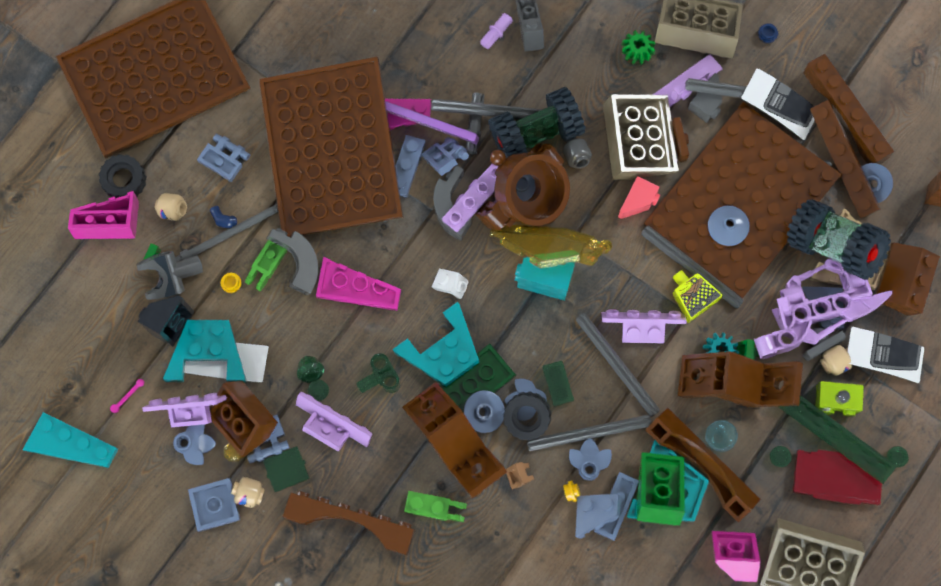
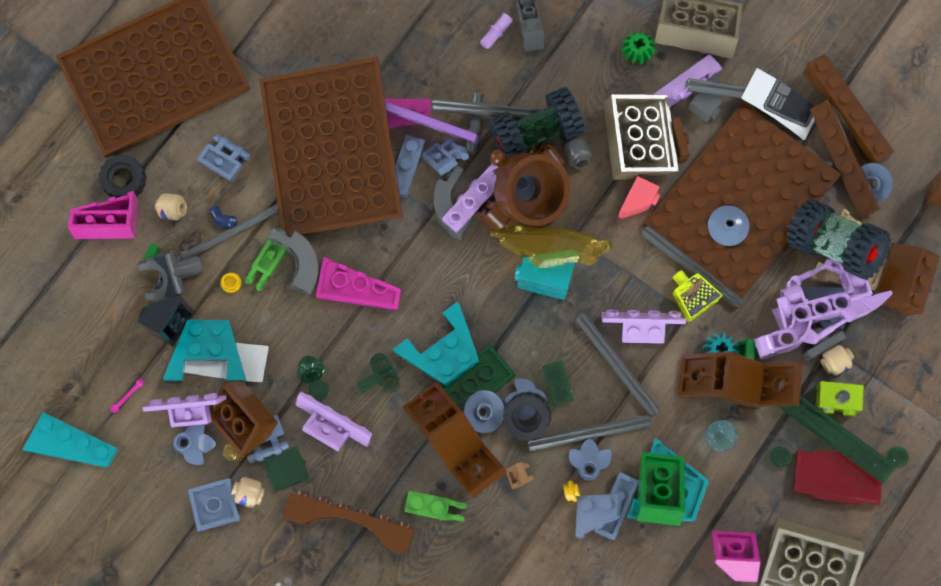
(450, 282): white bracket -> none
(731, 490): reddish brown arch -> none
(768, 33): dark blue plate -> none
(885, 354): sticker -> none

